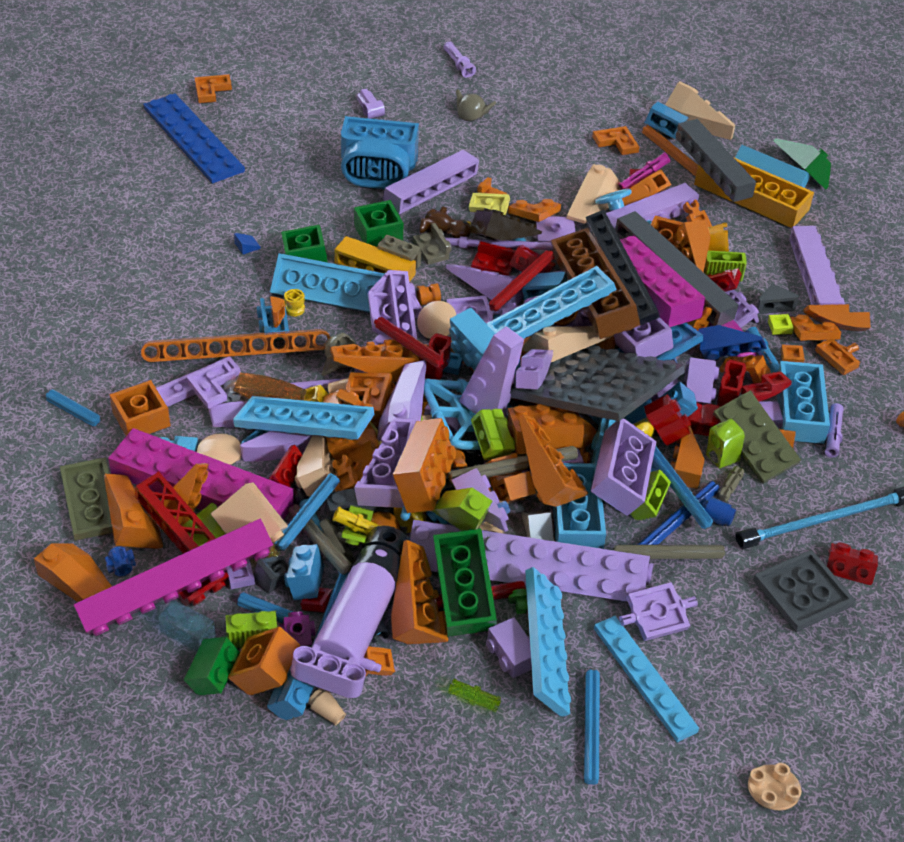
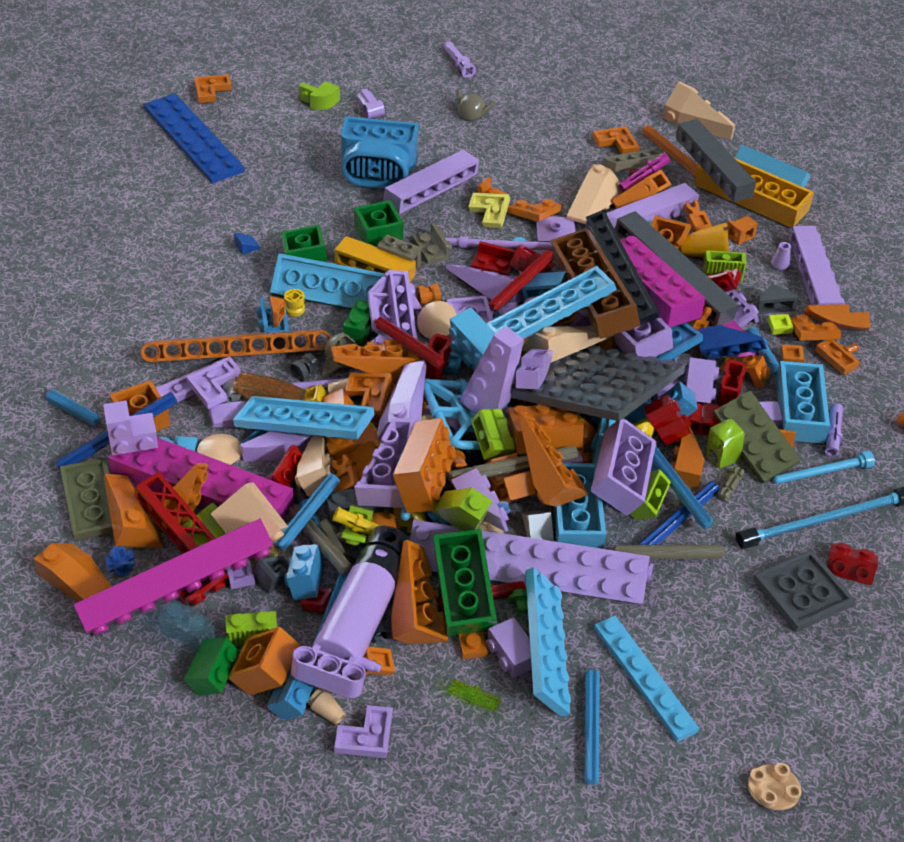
(102, 440): none -> blue axle
(129, 432): none -> lavender brick
(257, 605): dark azure axle -> none
(301, 621): magenta brick -> none
(304, 367): none -> dark grey wheel
(320, 98): none -> lime brick
(350, 398): orange plate -> none
(358, 323): none -> green brick
(368, 740): none -> lavender plate
(445, 223): reddish brown animal -> none
(473, 645): none -> orange plate
(496, 226): dark brown slope -> none
(614, 199): medium azure piece -> none
(630, 160): none -> dark tan plate
(658, 611): lavender plate -> none
(665, 119): dark azure brick -> none
(695, 241): orange slope -> none
(719, 511): blue brick -> none
(742, 229): none -> orange brick
(770, 385): red slope -> none
(781, 258): none -> lavender cone
(809, 158): wedge -> none
(863, 459): none -> medium azure piece

